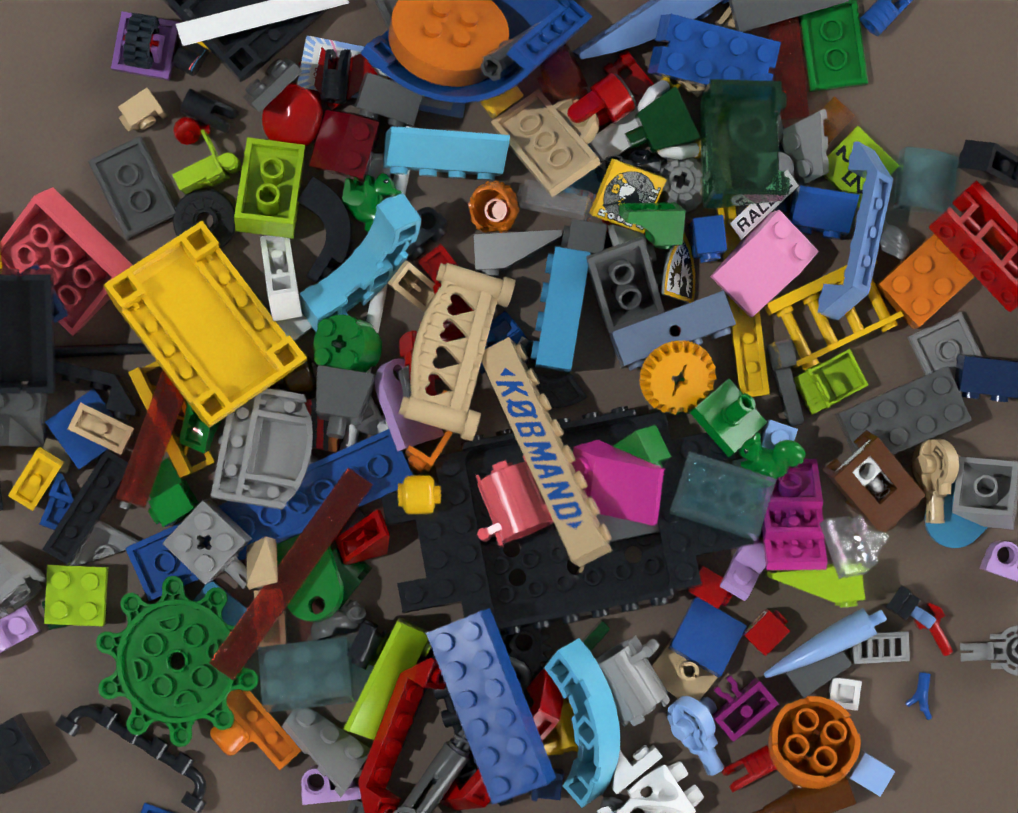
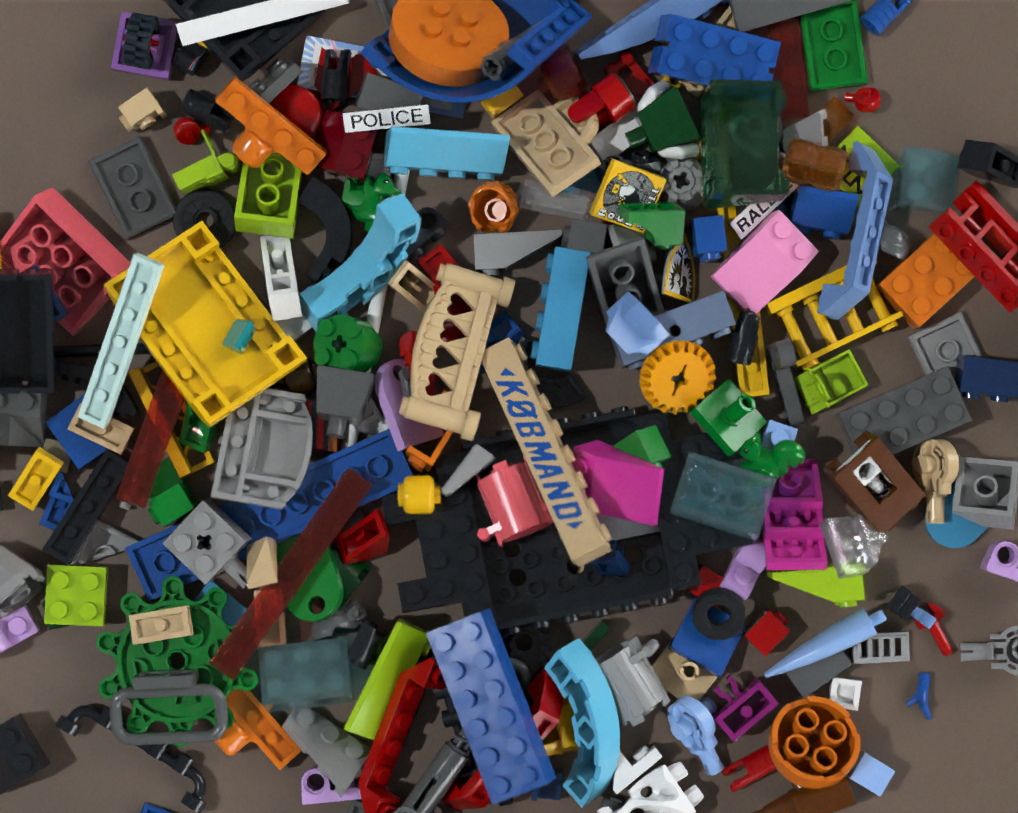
(121, 340): none -> light aqua plate
(161, 625): none -> tan plate
(168, 684): none -> dark grey bar
(239, 335): none -> teal slope
(267, 130): none -> orange plate
(386, 118): none -> white sticker
(472, 465): none -> light grey slope
(612, 562): none -> dark blue tile
(634, 326): none -> medium blue slope
(722, 597): none -> black tyre
(743, 338): none -> black hinge
(814, 164): none -> clear orange brick
(865, 99): none -> red piece

